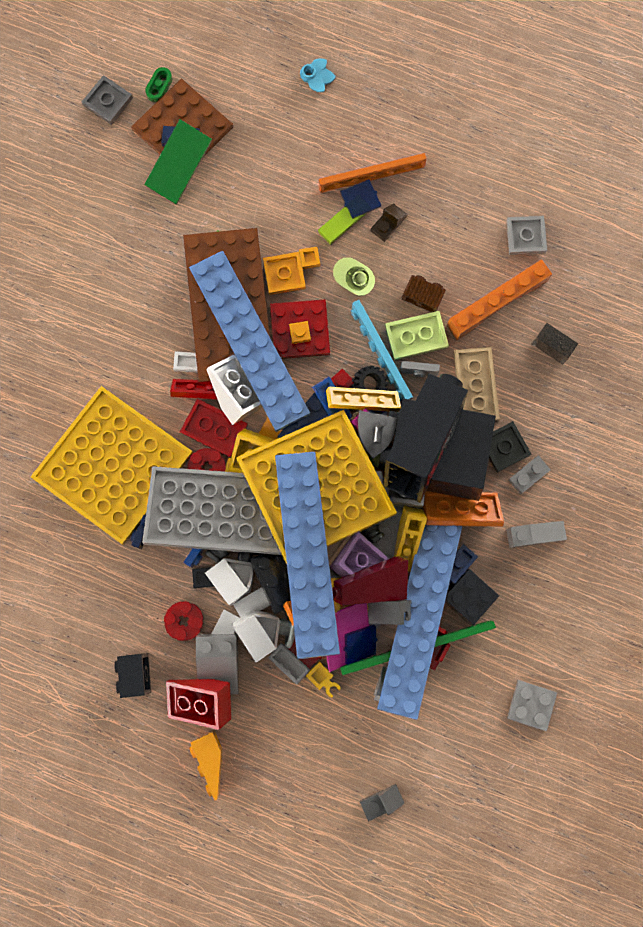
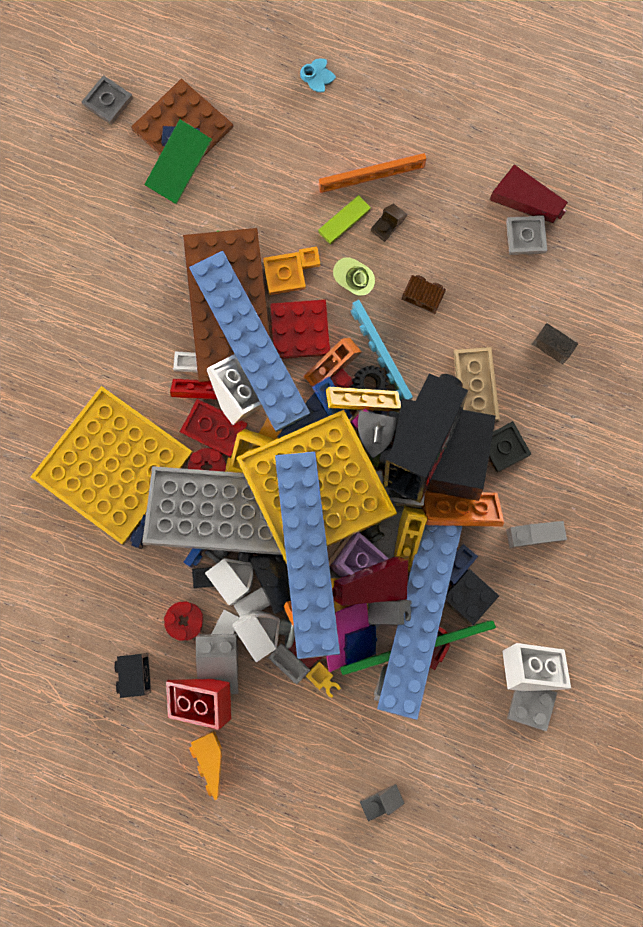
(158, 86): green plate -> none
(300, 332): light orange plate -> none
(337, 358): none -> orange slope
(360, 199): clear blue piece -> none
(416, 335): yellowish green plate -> none
(419, 369): light grey plate -> none
(479, 311): orange arch -> none
(528, 196): none -> dark red slope
(529, 474): light grey plate -> none
(535, 668): none -> white slope

